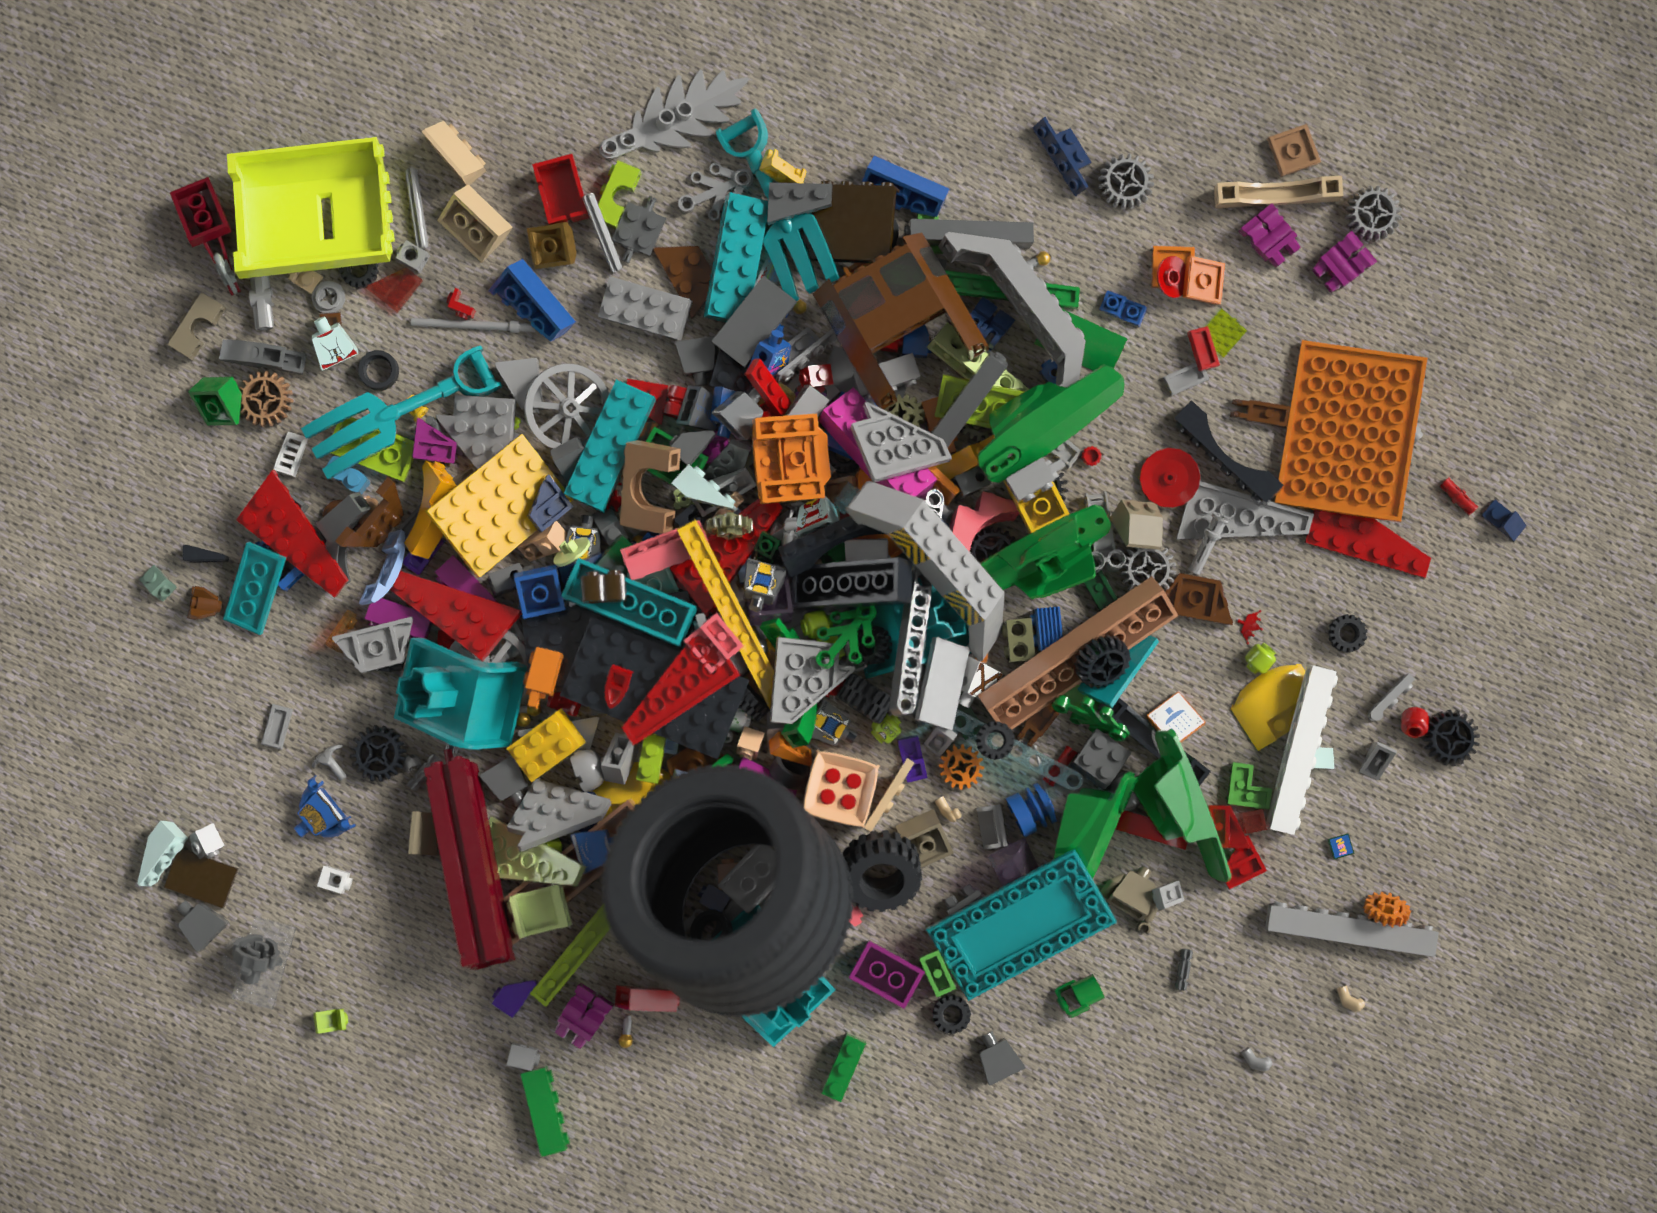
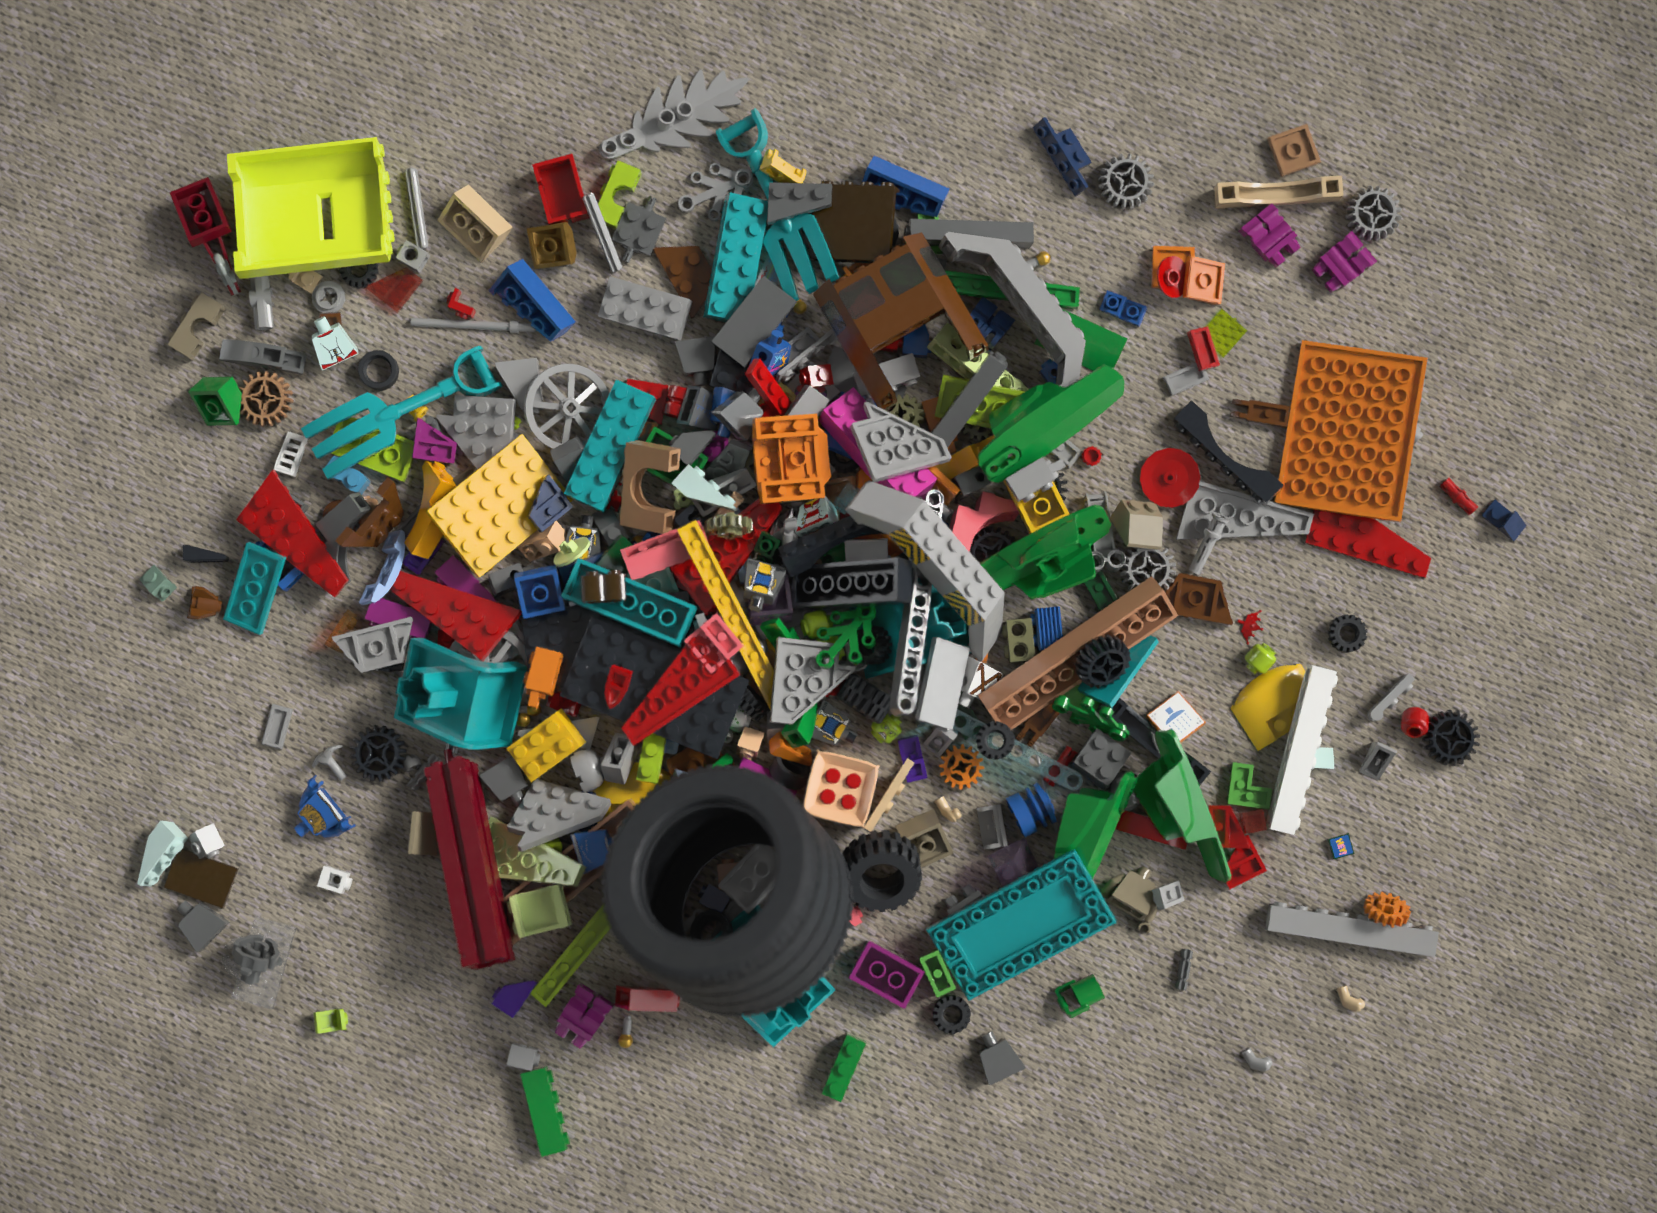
(455, 152): tan slope -> none

